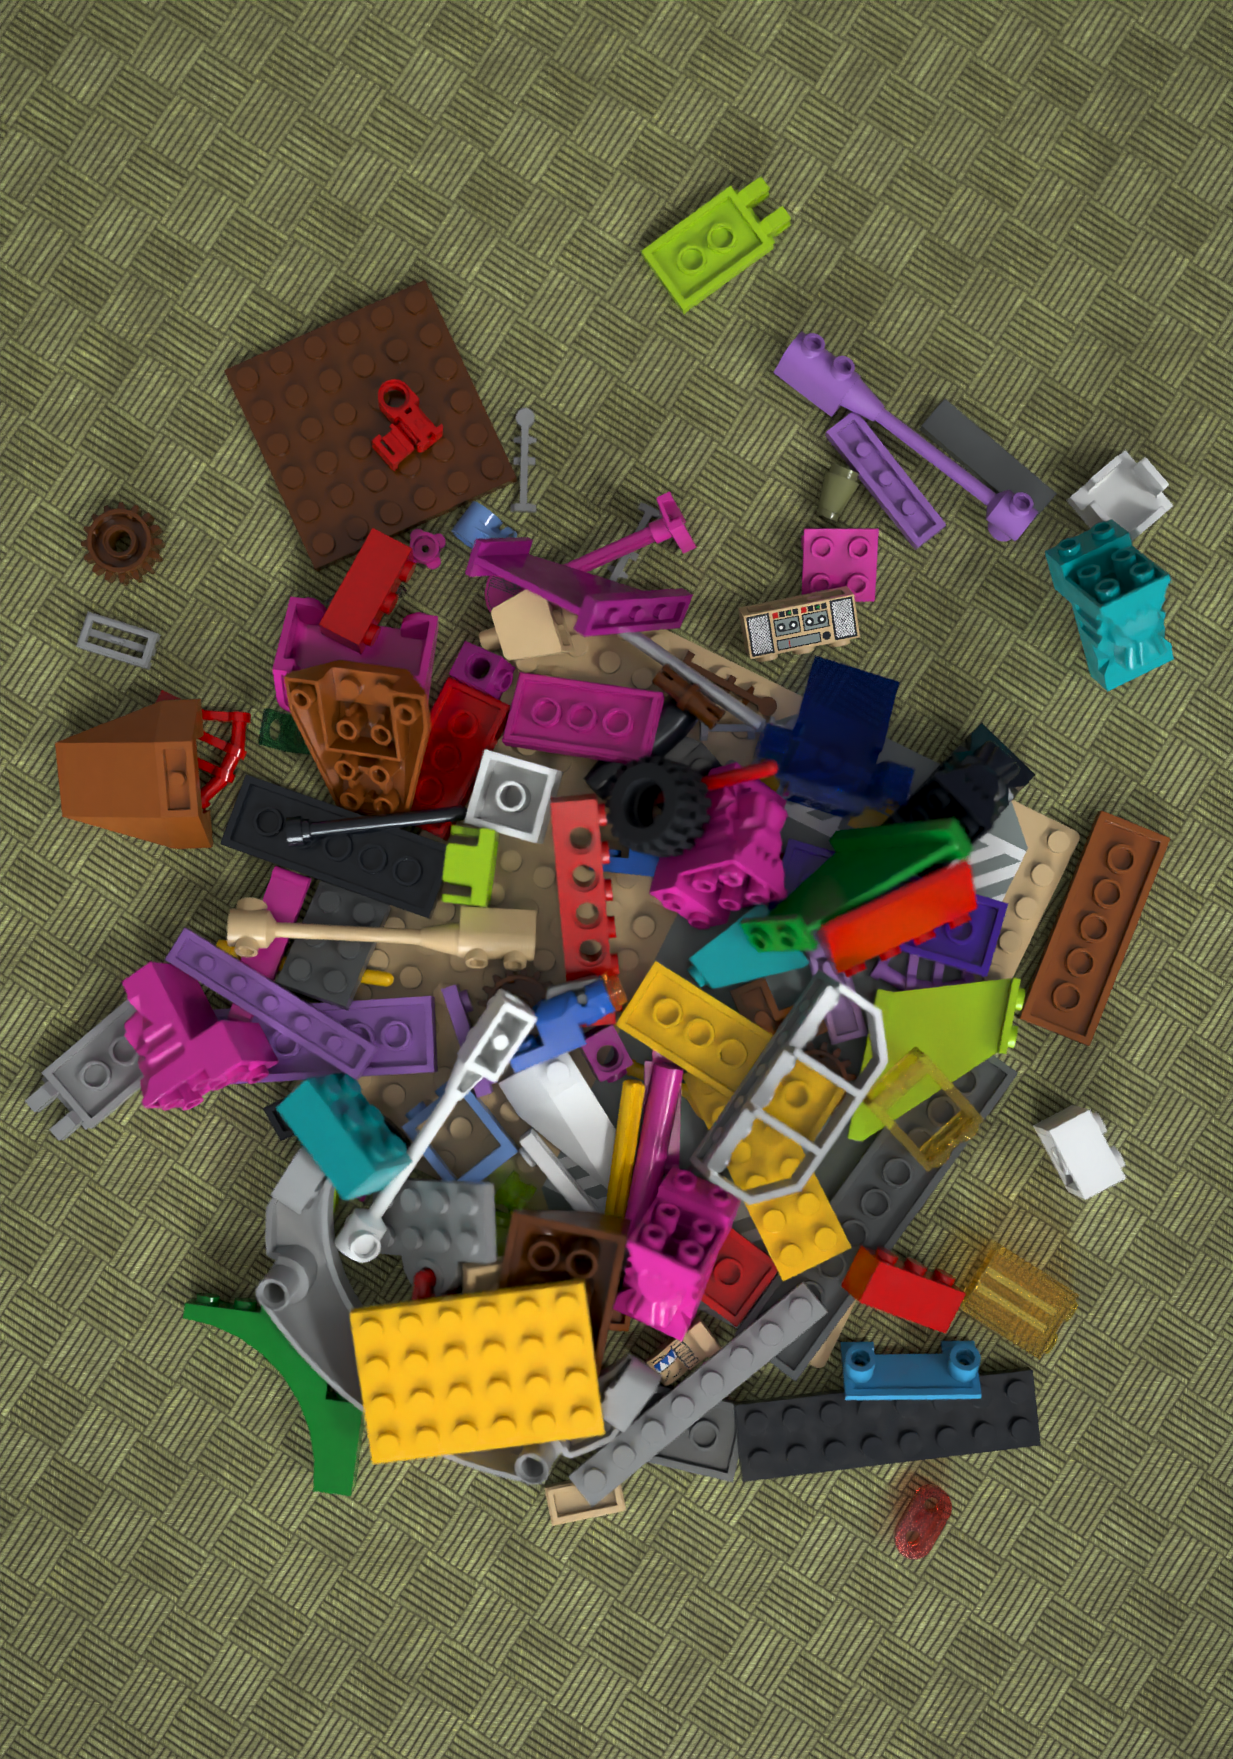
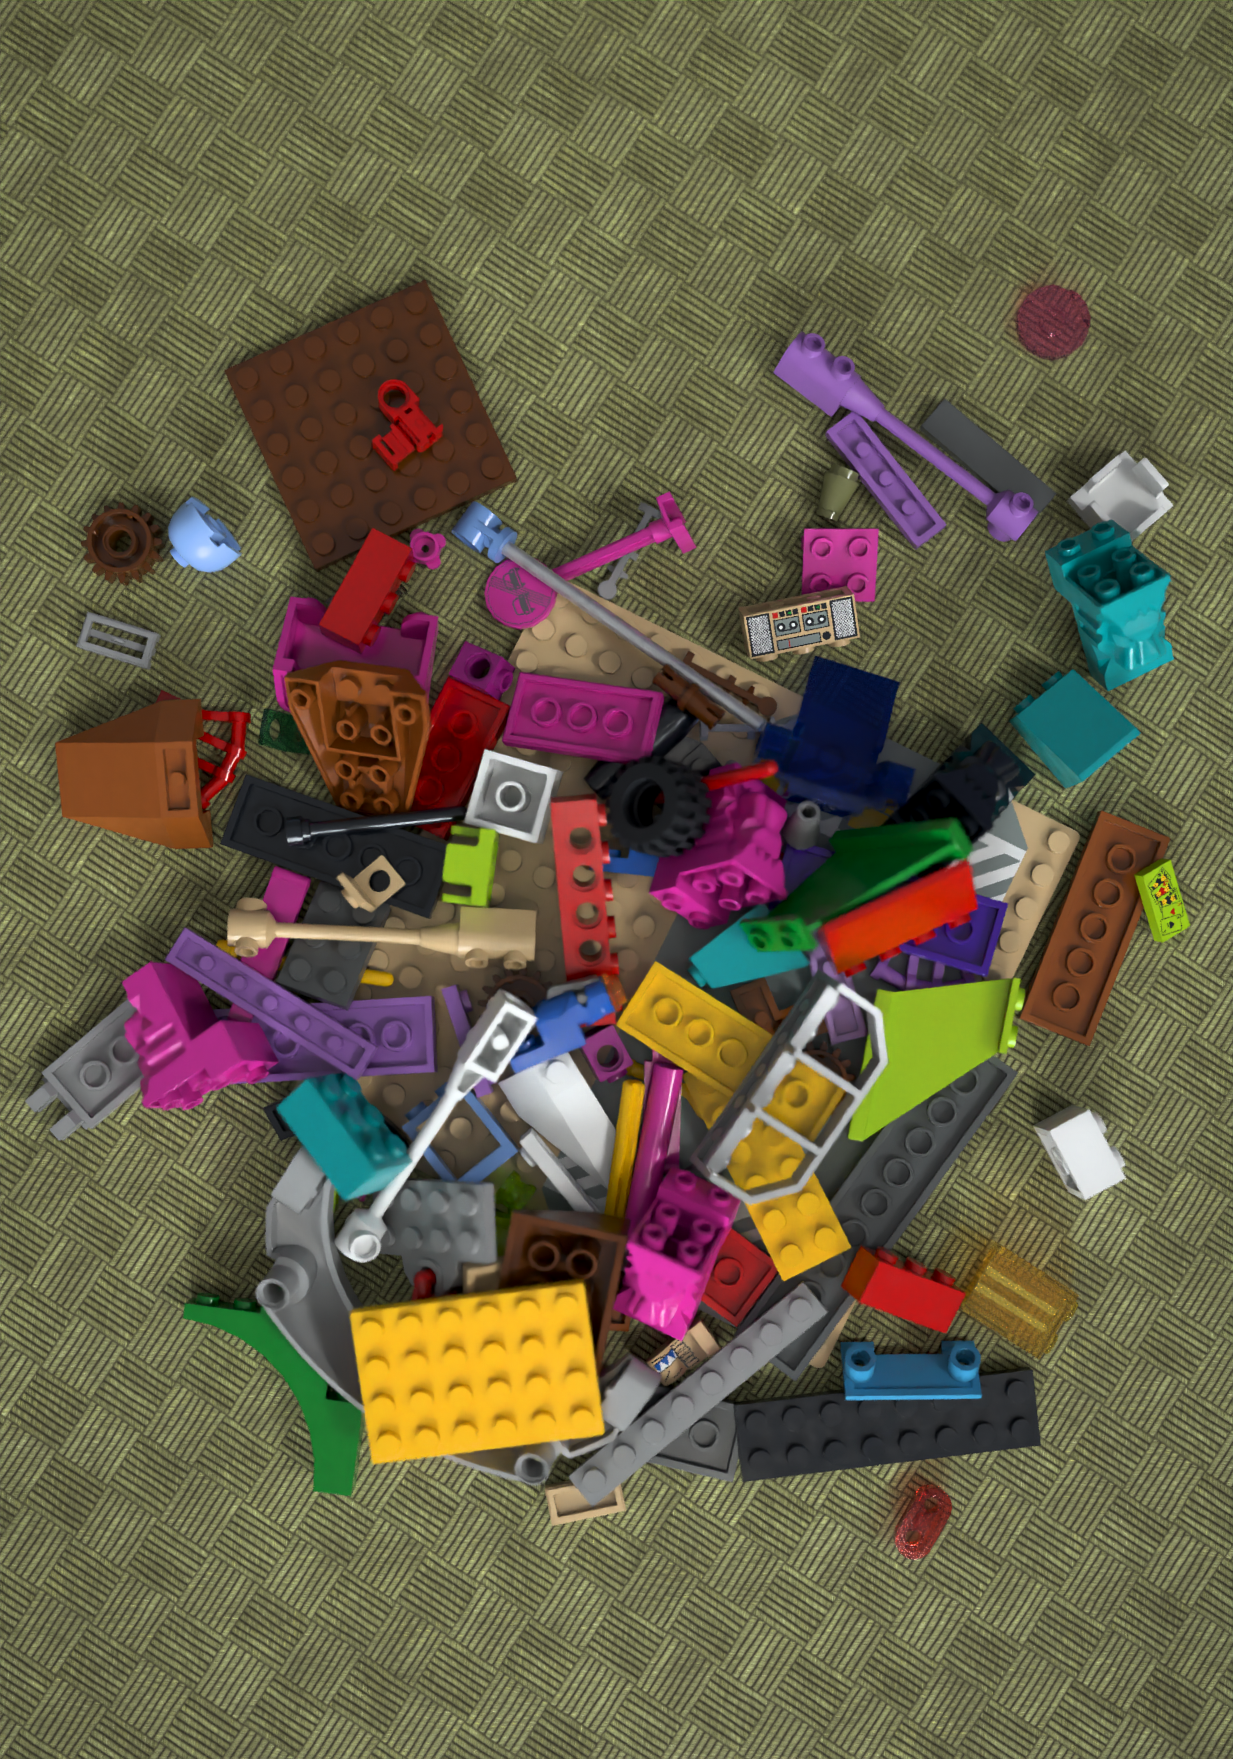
(201, 539): none -> light blue cylinder
(358, 890): none -> tan bracket
(525, 419): light grey piece -> none
(527, 628): tan torso -> none
(600, 603): magenta piece -> none
(714, 244): lime tile -> none
(803, 826): none -> light grey cone
(897, 1083): clear yellow window -> none
(1052, 322): none -> clear pink tile
(1072, 727): none -> teal slope
(1162, 900): none -> lime tile

